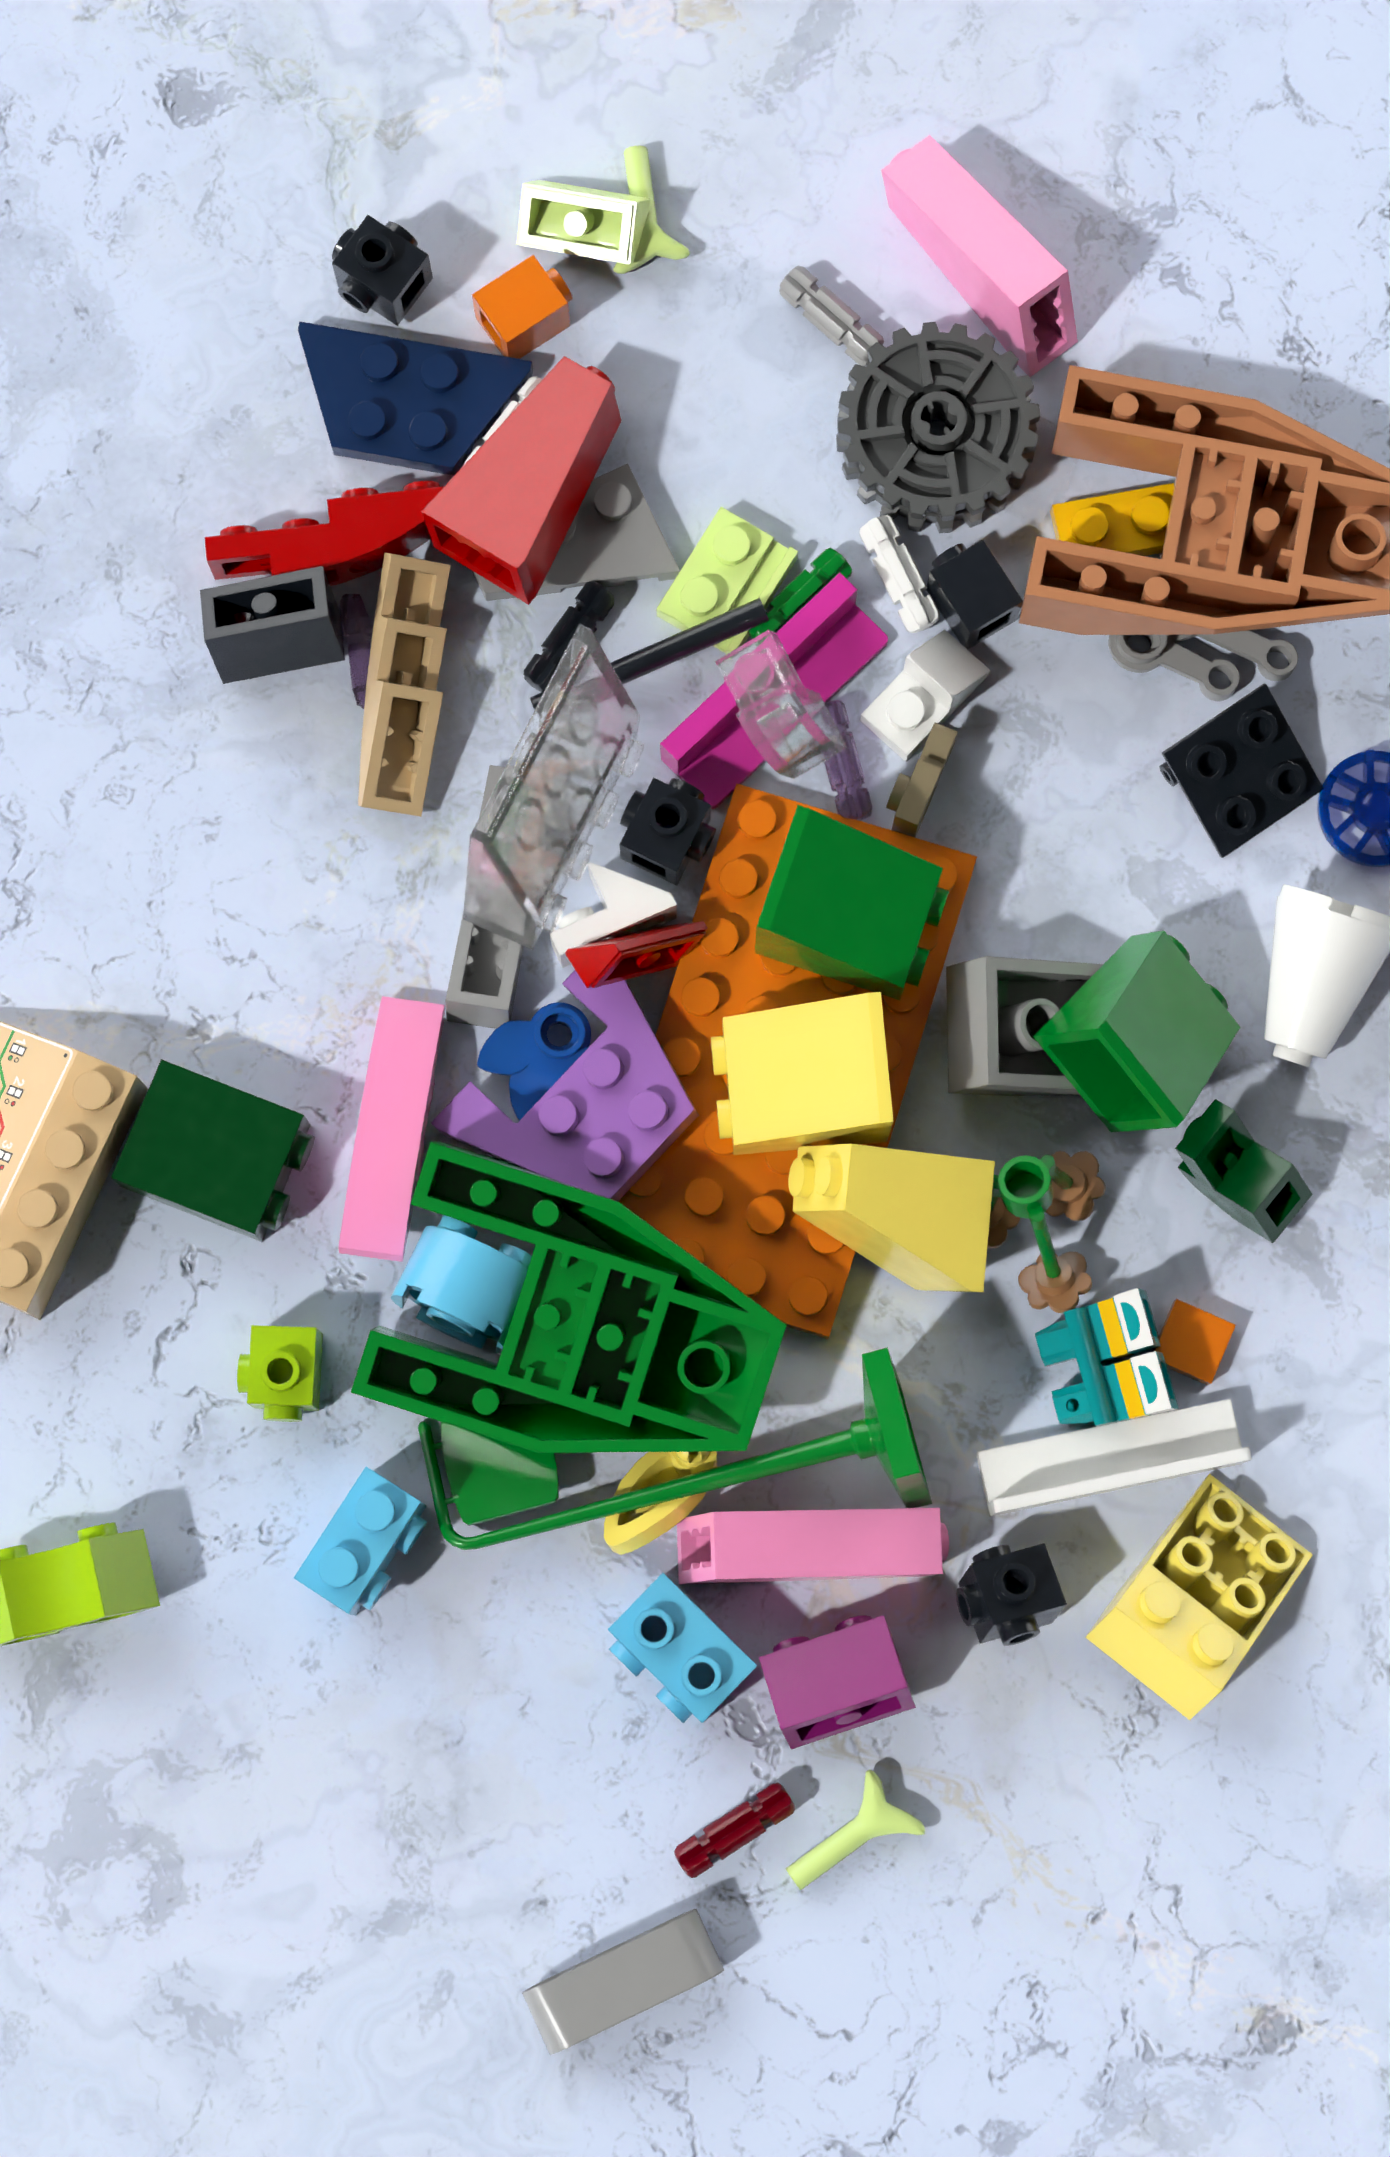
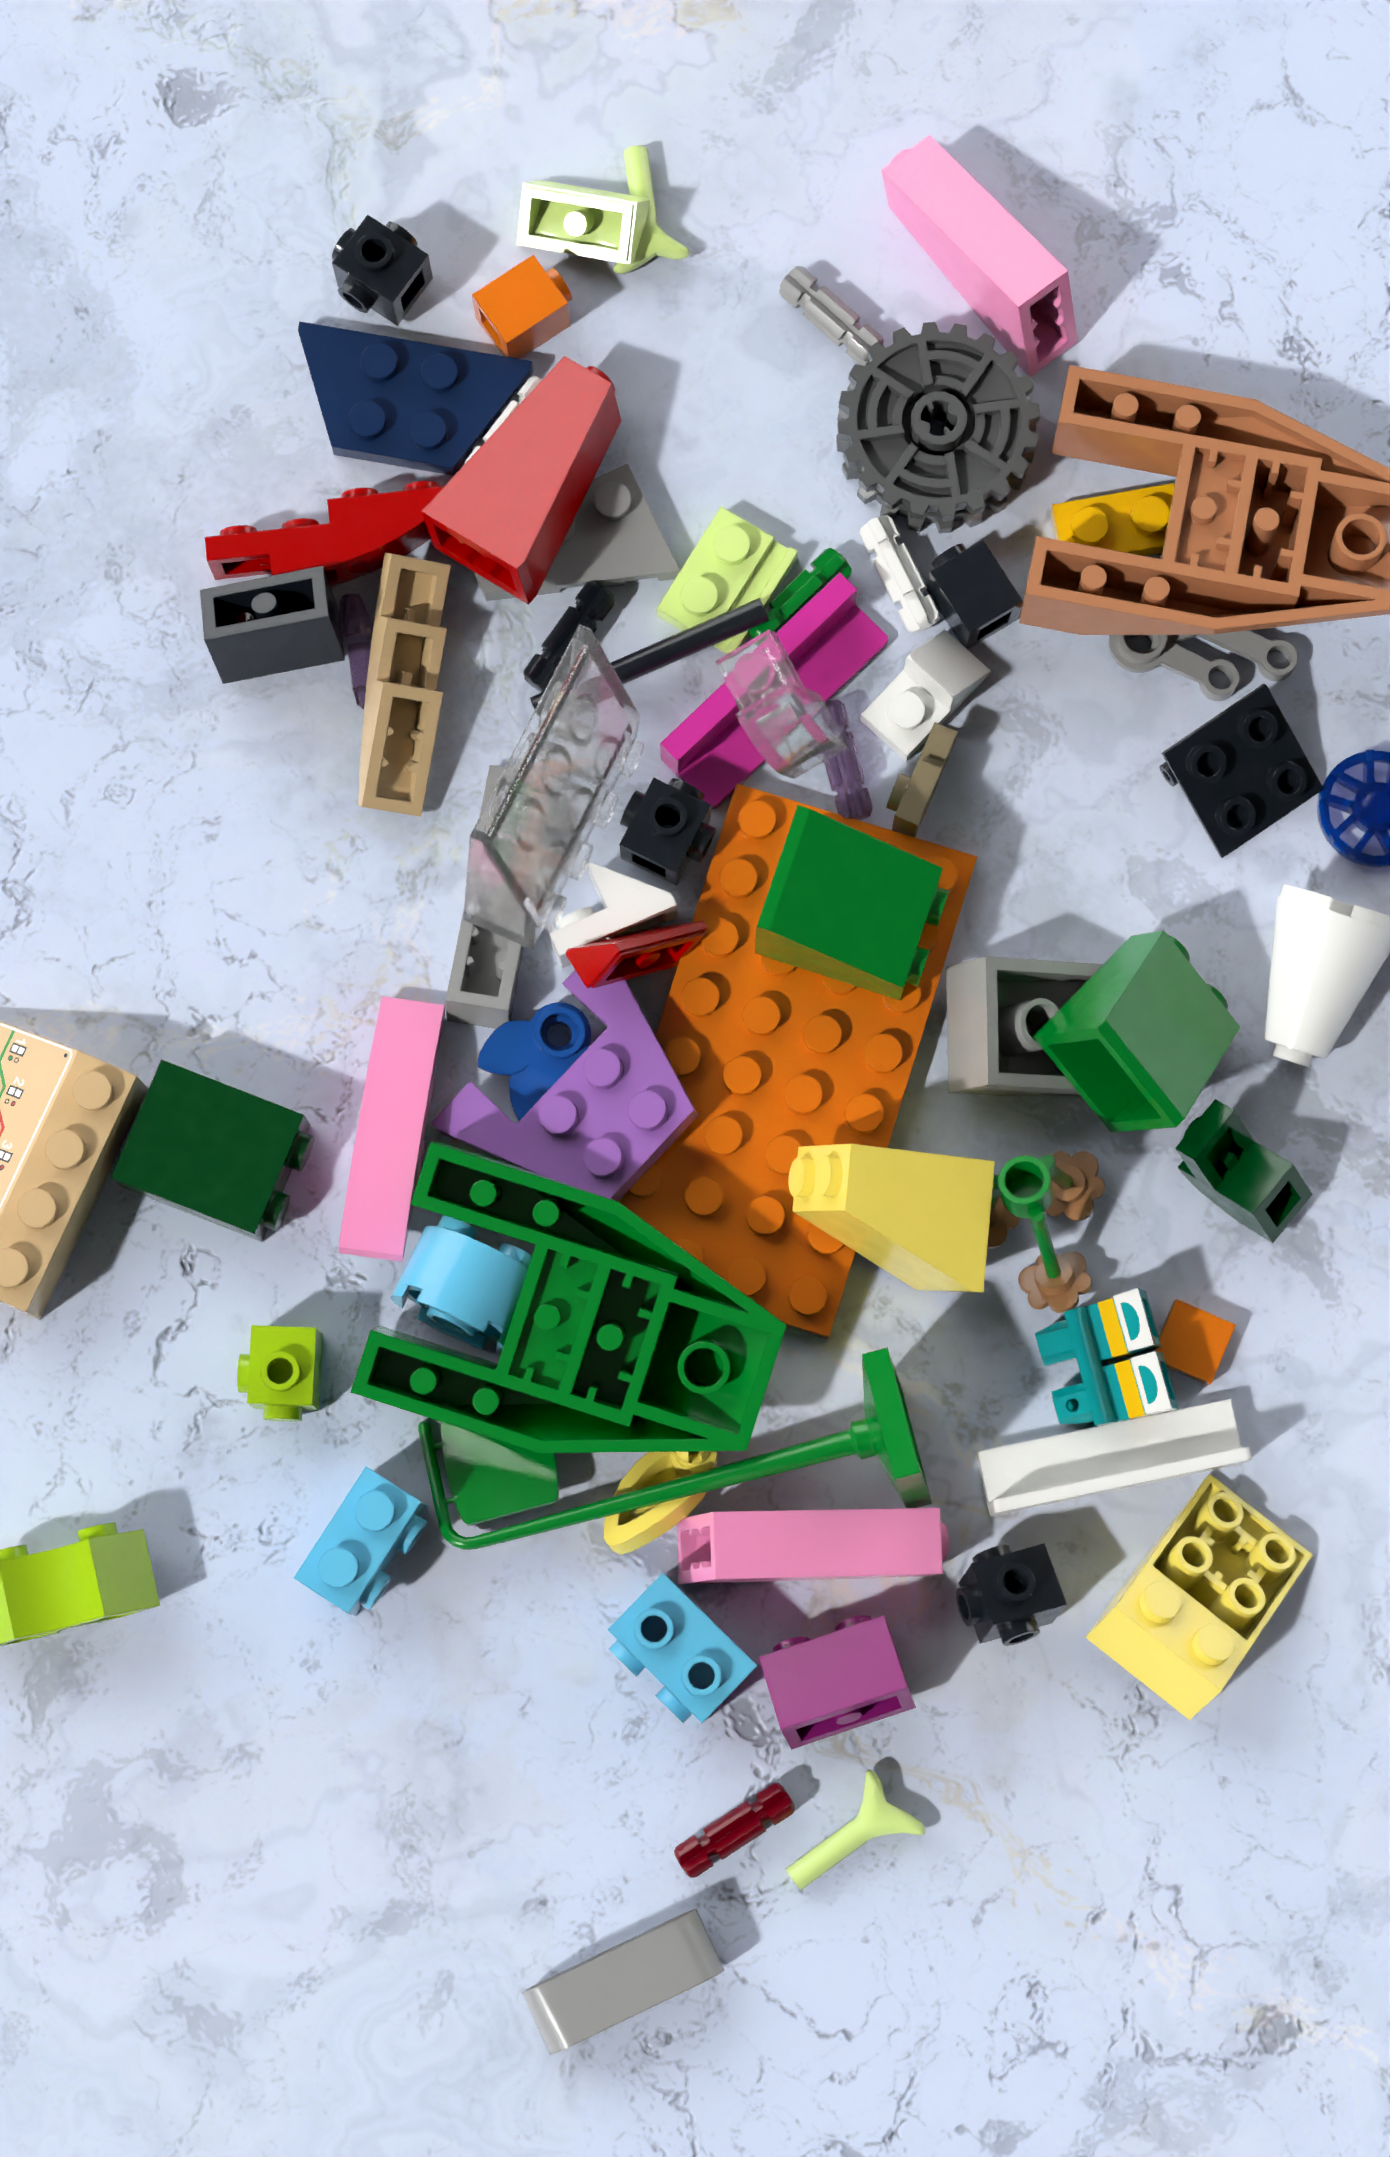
(805, 1076): light yellow slope -> none

